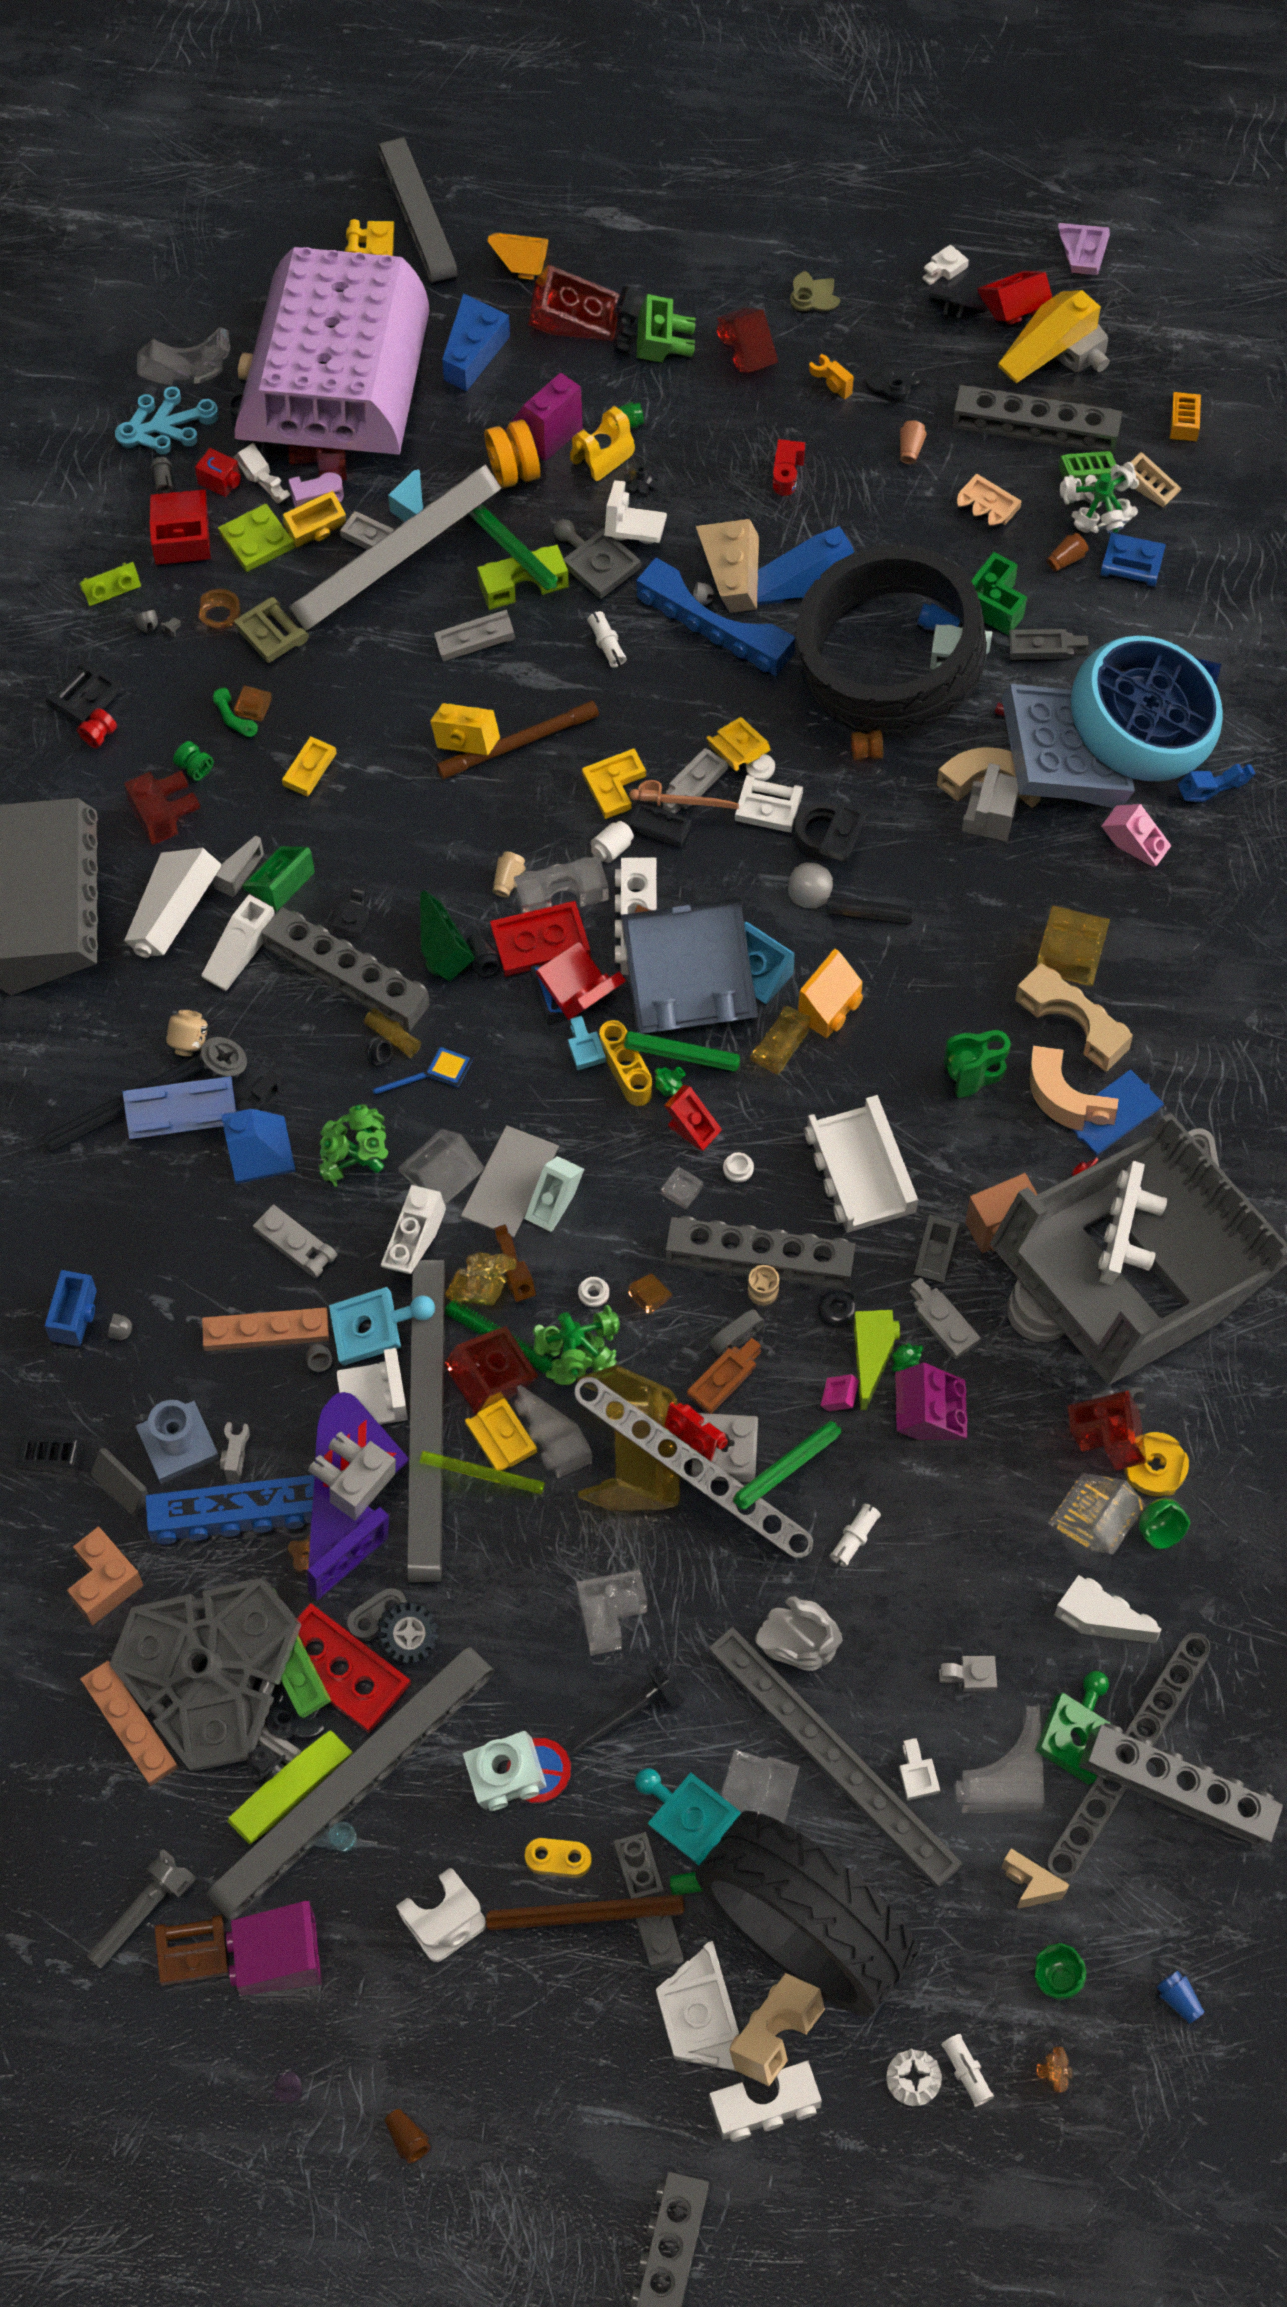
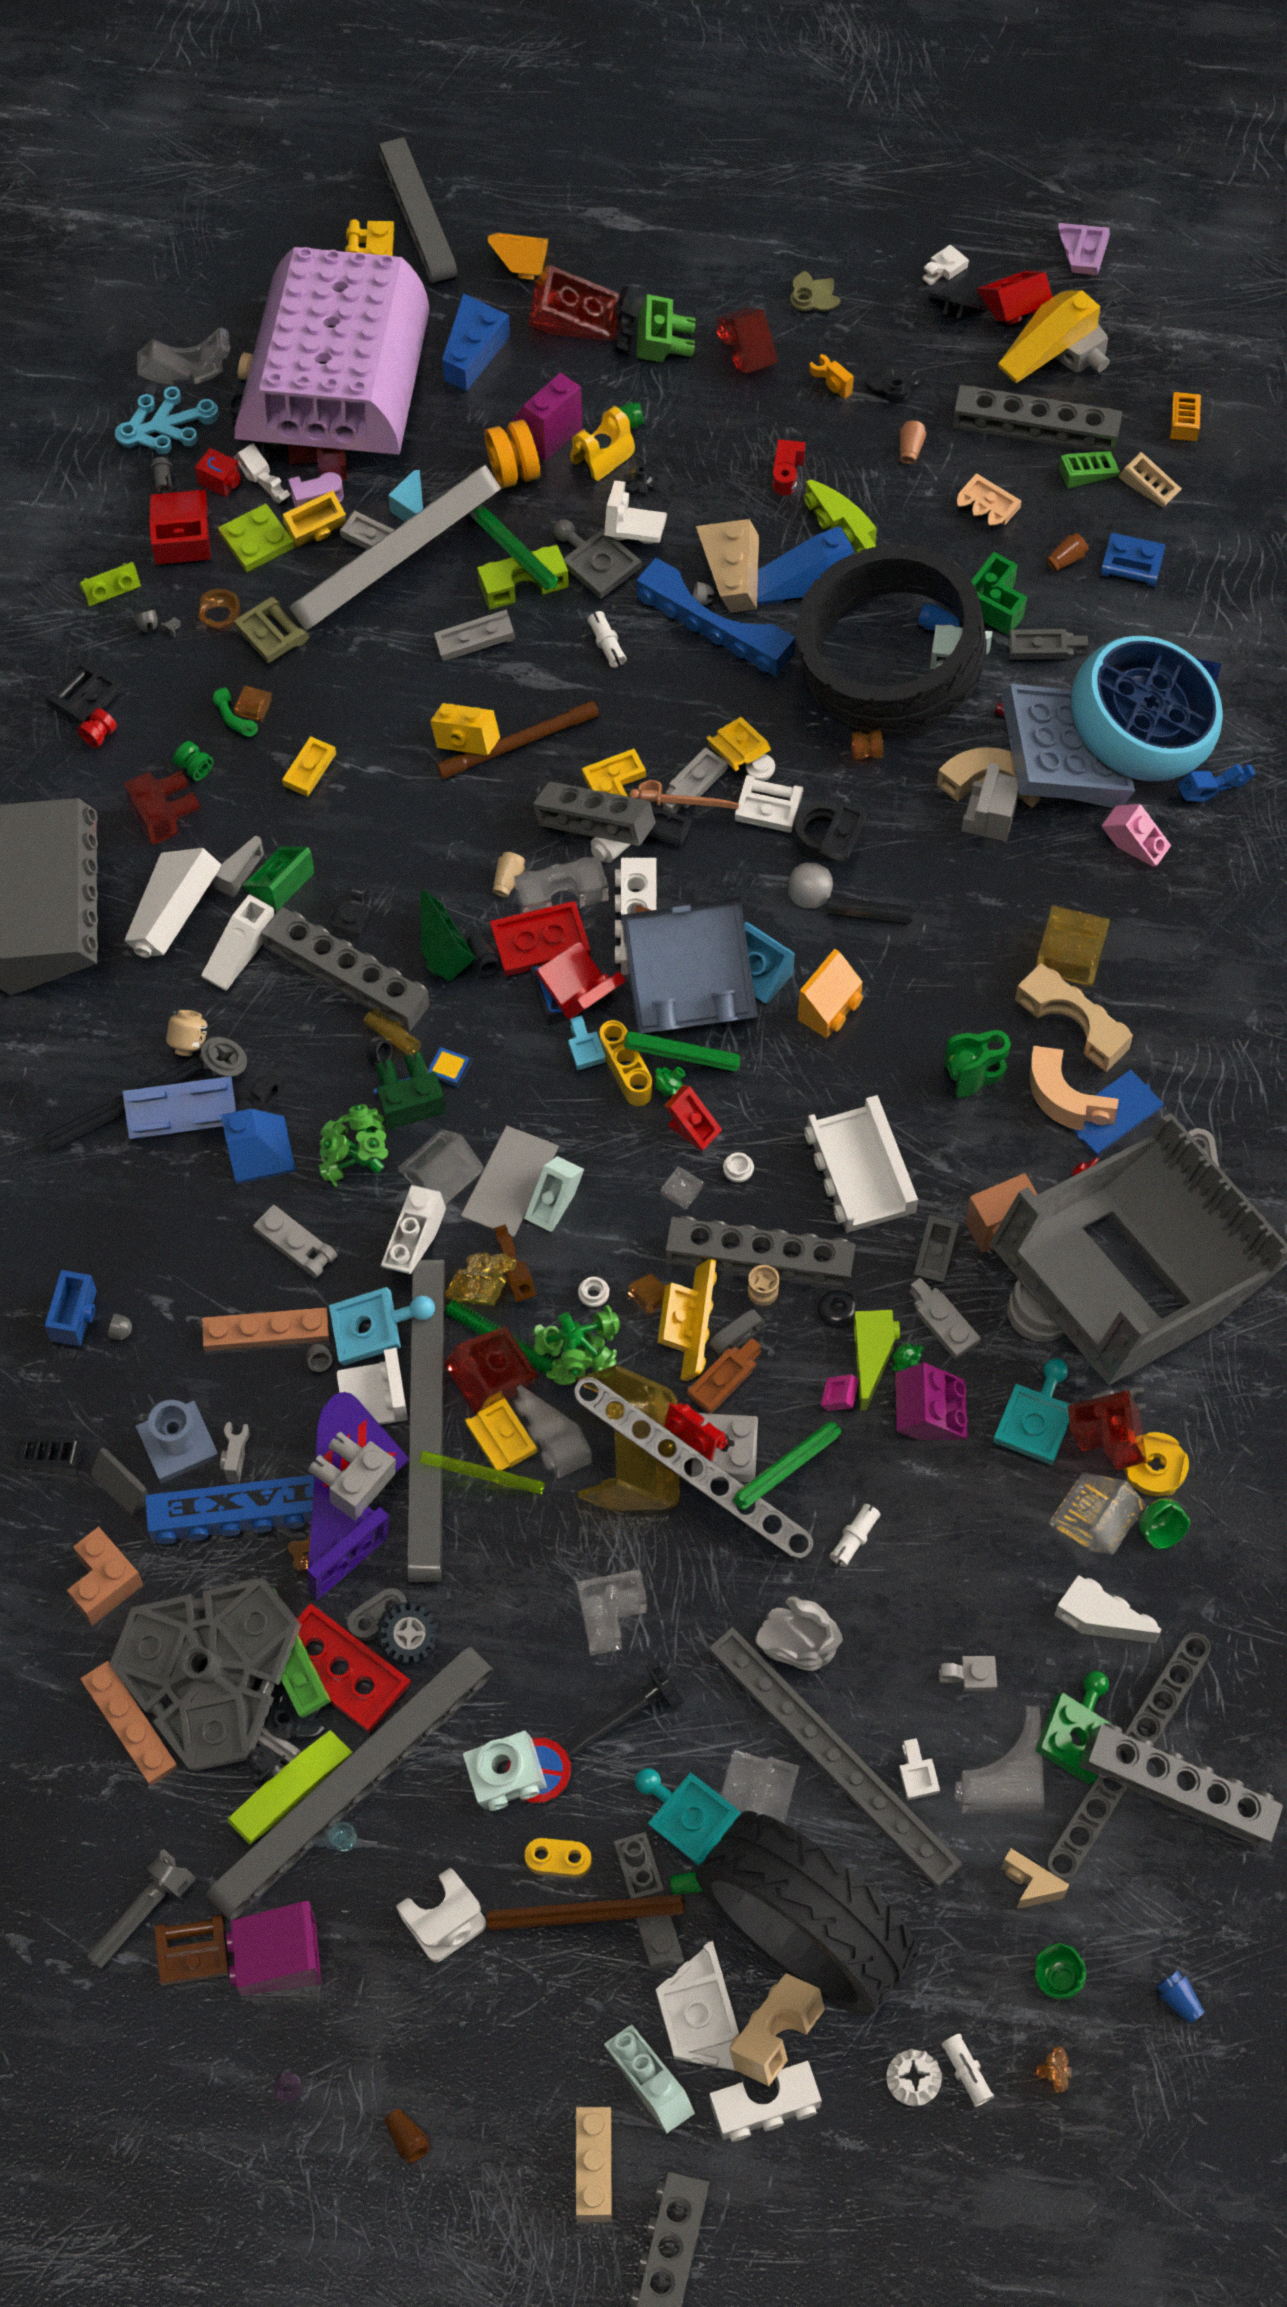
(412, 1098): none -> dark green brick
(593, 2164): none -> tan arch
(594, 813): none -> dark grey brick
(650, 2078): none -> light aqua slope
(686, 1318): none -> yellow bracket
(782, 1040): clear yellow hinge -> none
(837, 510): none -> lime slope
(1035, 1420): none -> teal plate
(1099, 491): white plant -> none
(1117, 1233): white plate -> none

